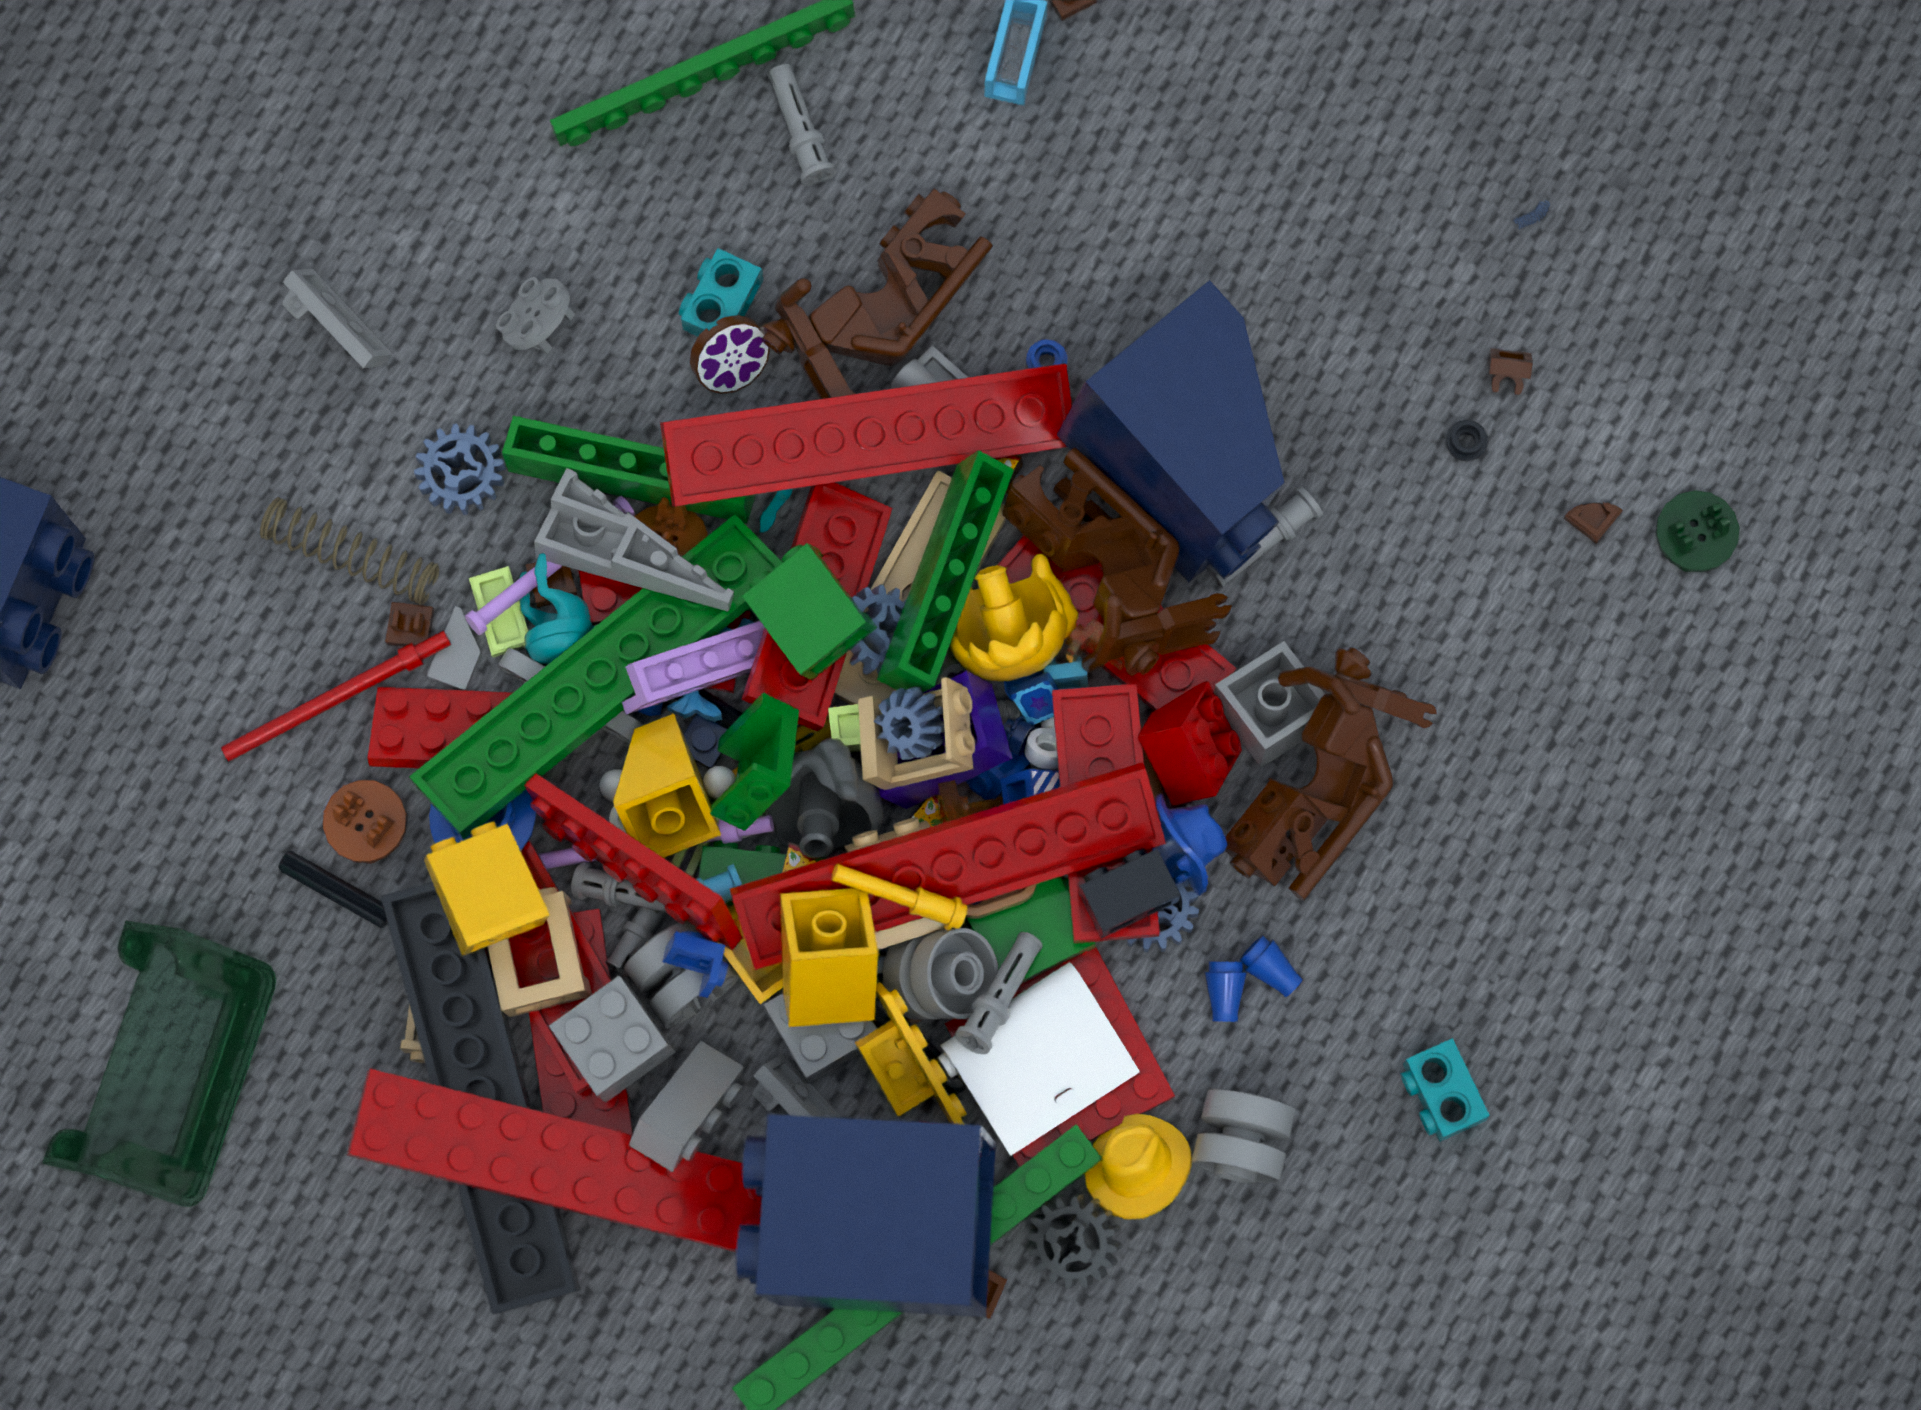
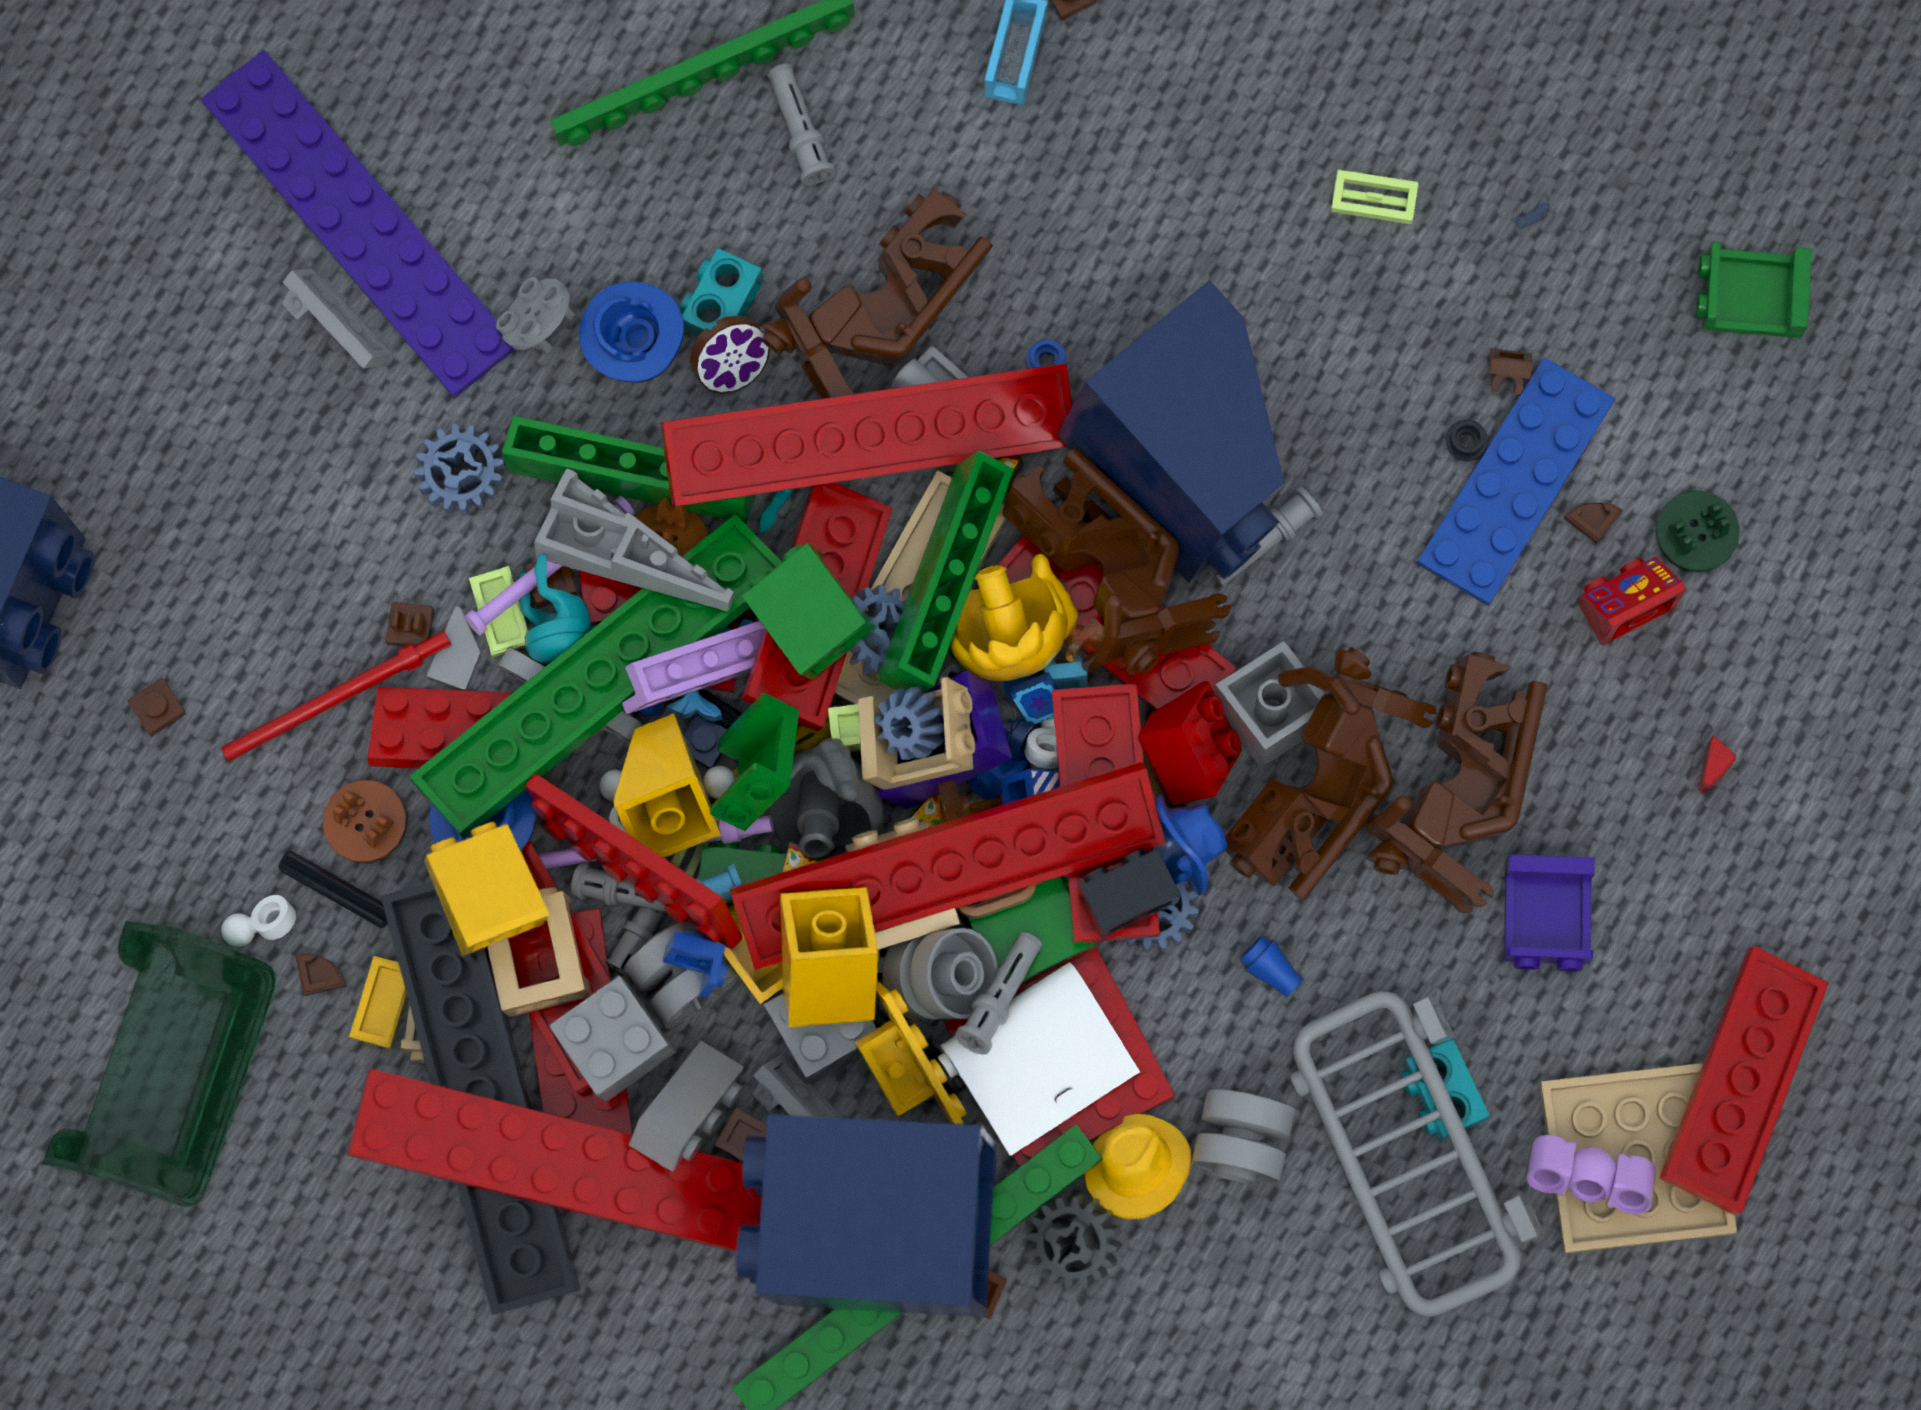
(156, 707): none -> reddish brown plate
(270, 918): none -> white plate
(317, 974): none -> reddish brown tile
(358, 223): none -> dark purple plate
(380, 1004): none -> yellow tile
(431, 569): dark tan piece -> none
(631, 332): none -> blue hat
(736, 1131): none -> reddish brown plate
(920, 902): yellow pin -> none
(1225, 989): blue cone -> none
(1370, 211): none -> yellowish green tile
(1476, 802): none -> reddish brown piece
(1516, 481): none -> blue plate
(1518, 1221): none -> light grey bar
(1548, 911): none -> dark purple panel
(1591, 1174): none -> lavender piece
(1630, 599): none -> red slope
(1634, 1117): none -> tan plate
(1715, 764): none -> red slope
(1744, 1081): none -> red plate
(1755, 291): none -> green panel

